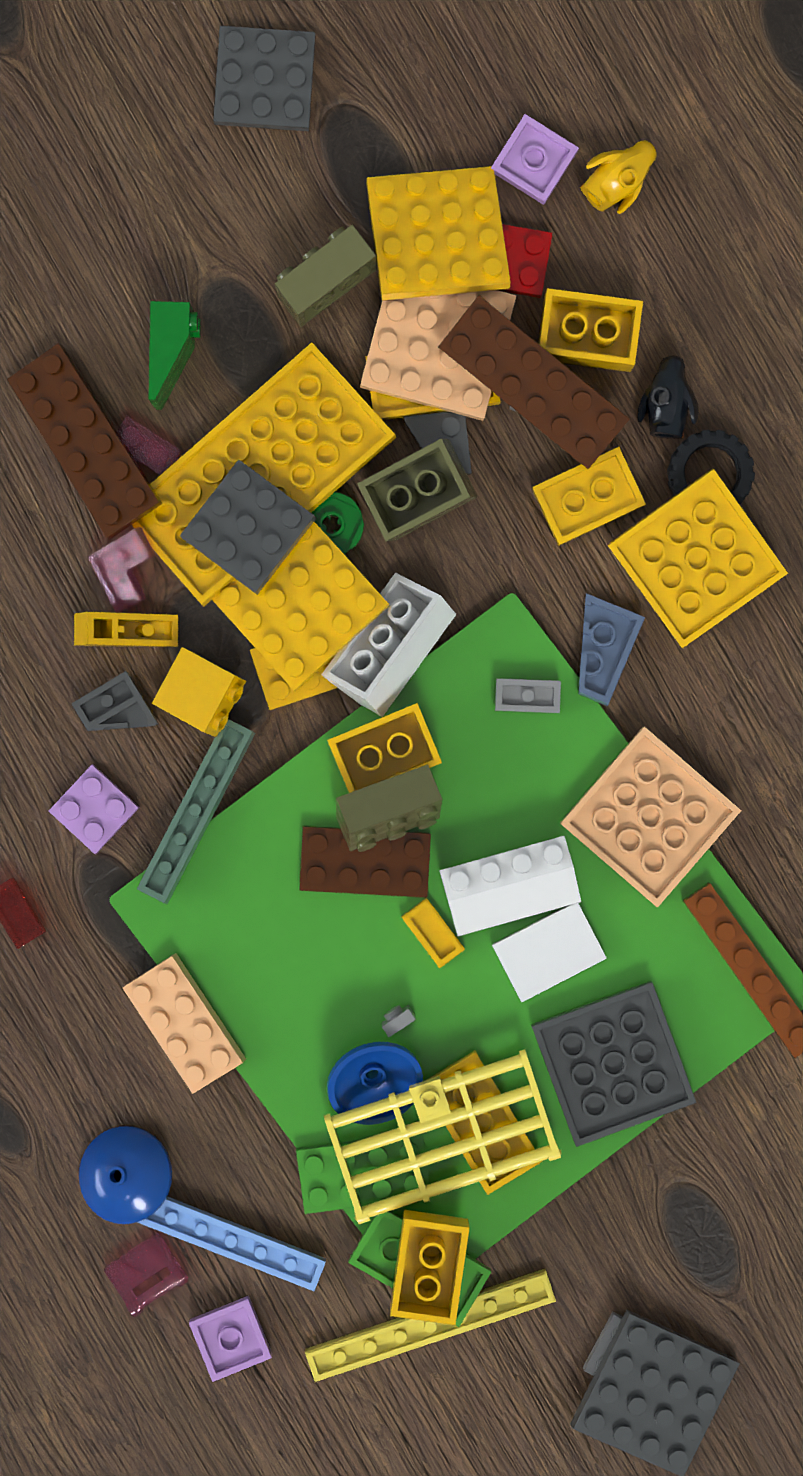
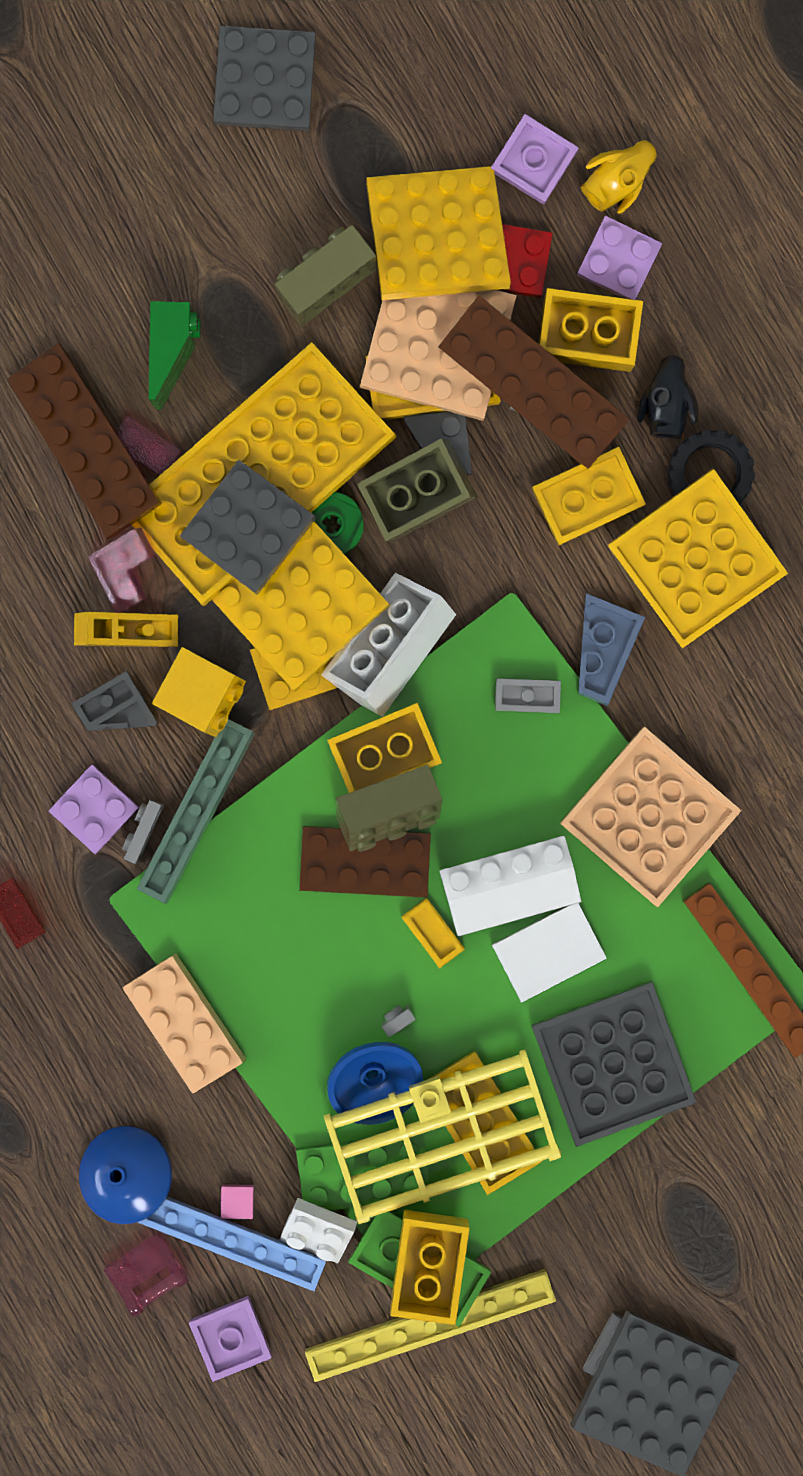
(136, 843): none -> light grey plate
(237, 1201): none -> bright pink tile
(317, 1231): none -> white plate
(619, 259): none -> lavender plate

